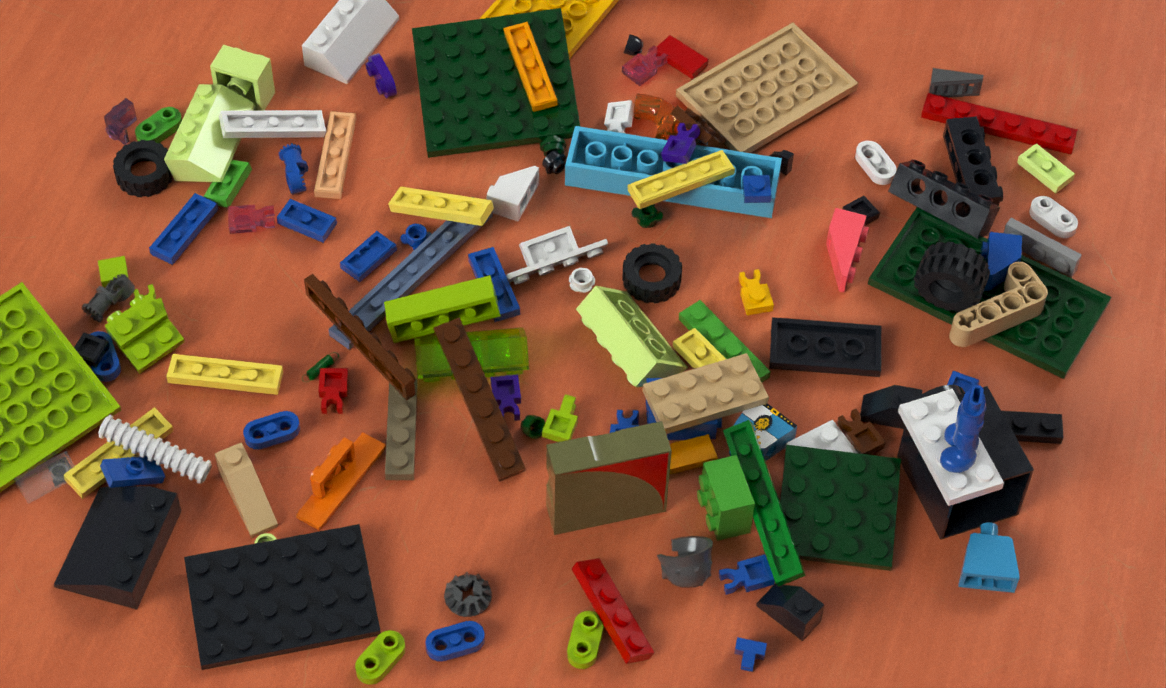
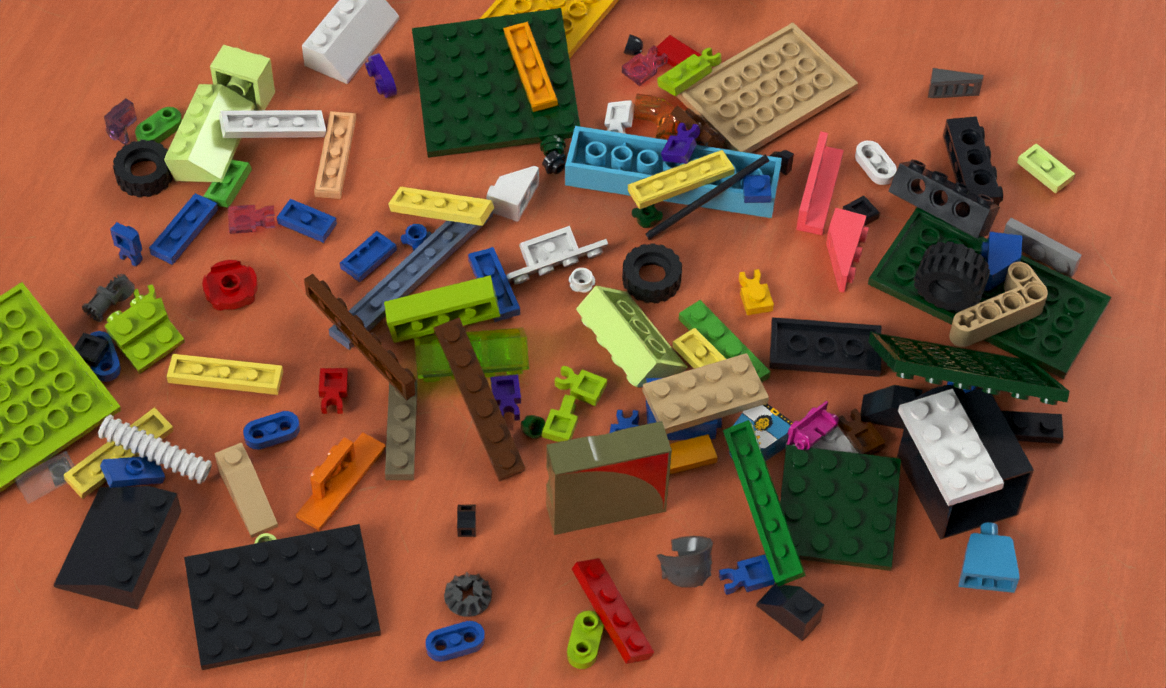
(111, 268): lime tile -> none
(128, 241): none -> blue plate
(230, 298): none -> red plate
(295, 167): blue connector -> none
(325, 362): green piece -> none
(382, 656): lime plate -> none
(466, 520): none -> black piece
(585, 386): none -> lime plate
(688, 72): none -> lime plate
(707, 197): none -> black axle
(726, 498): bright green brick -> none
(750, 650): blue tile -> none
(804, 432): none -> dark pink hinge
(819, 187): none -> coral fence
(964, 434): blue piece -> none
(967, 368): none -> dark green plate
(1002, 123): red plate -> none
(1051, 216): white plate -> none

